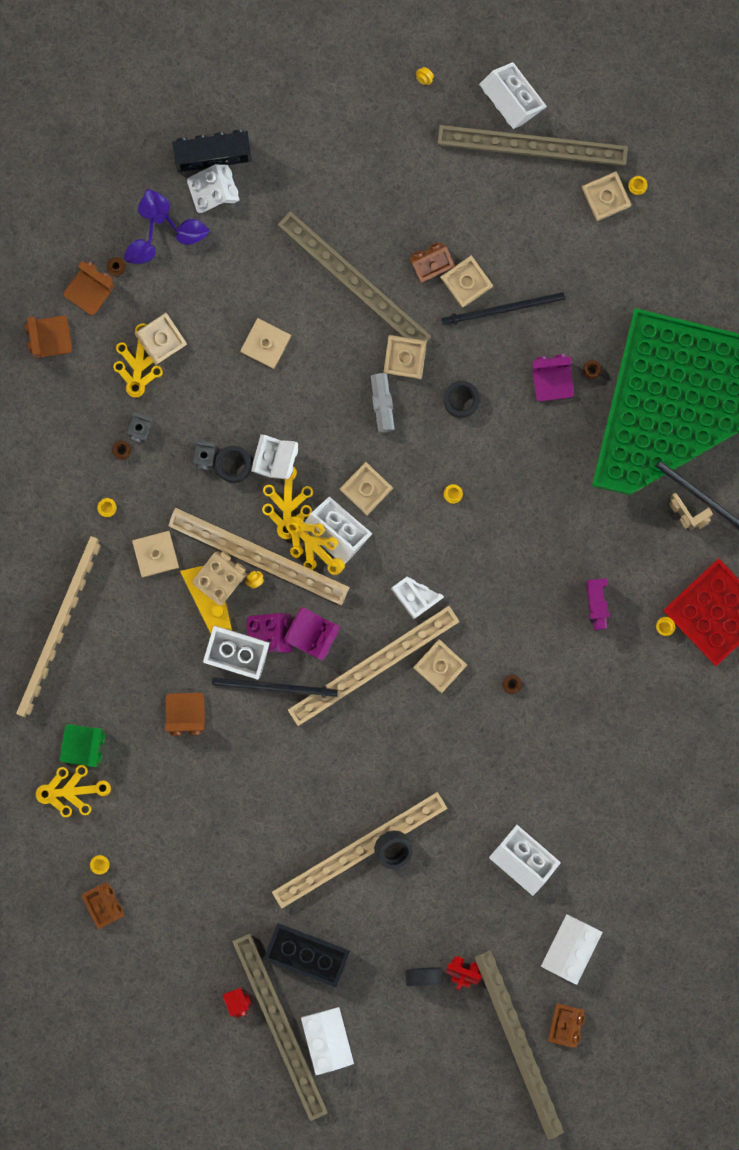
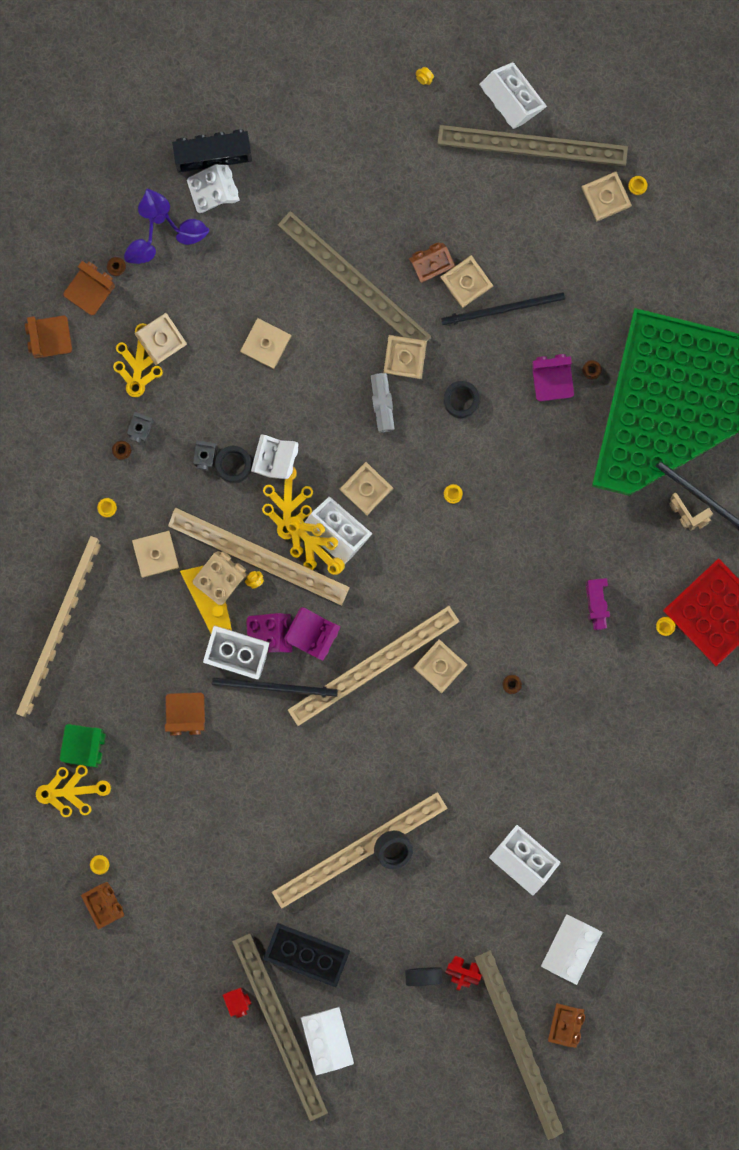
(415, 596): white wing -> none

